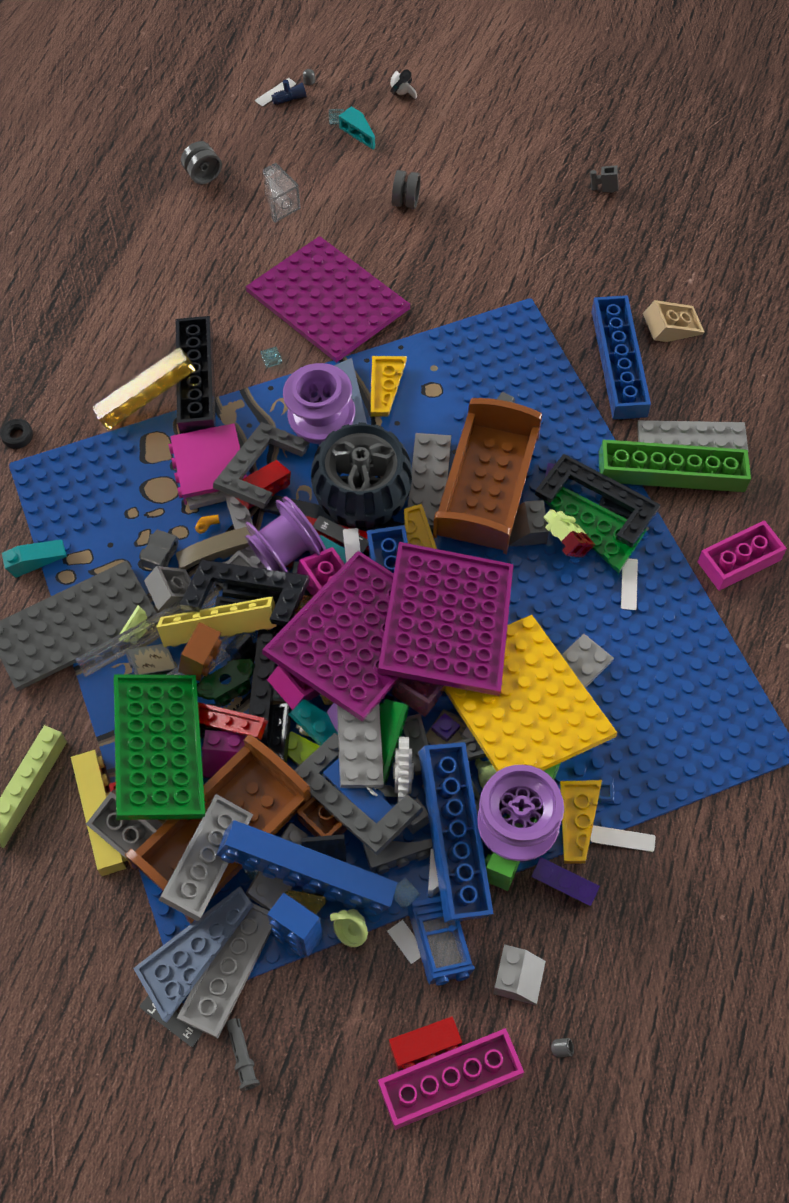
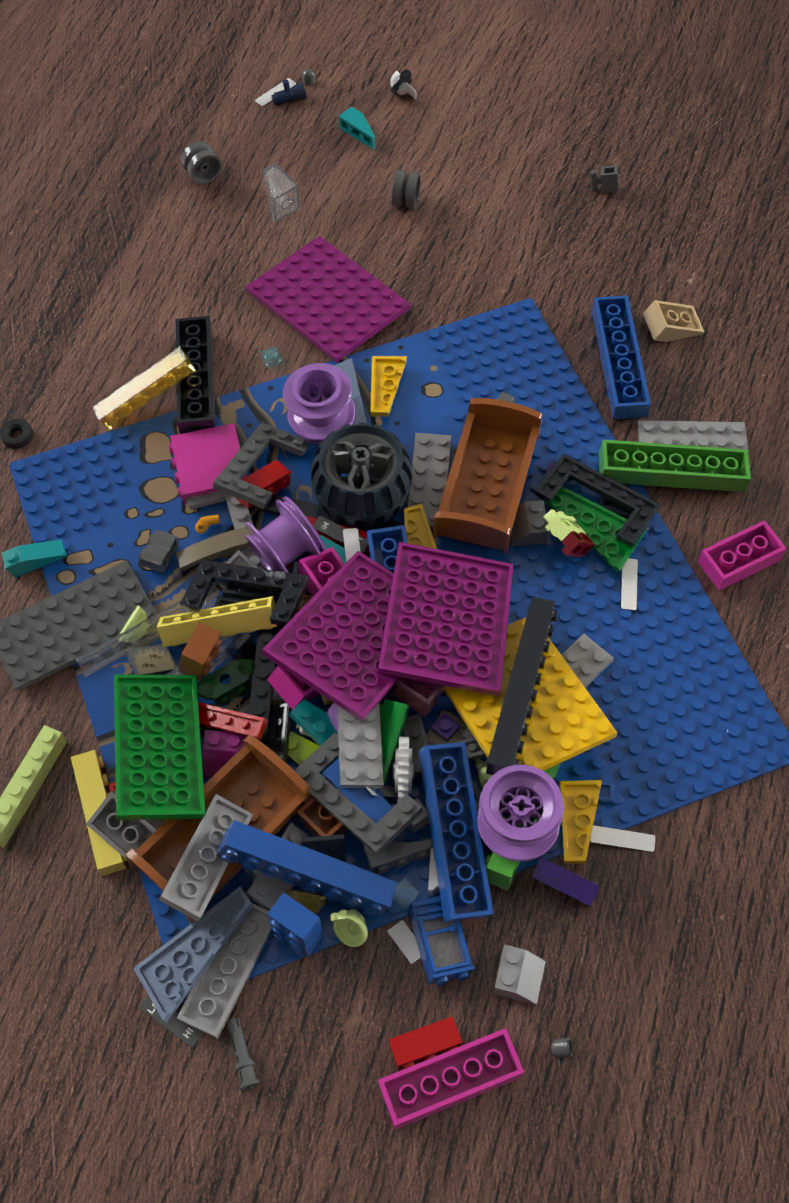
(167, 585): light grey slope -> none
(334, 115): clear light blue tile -> none
(521, 686): none -> black brick

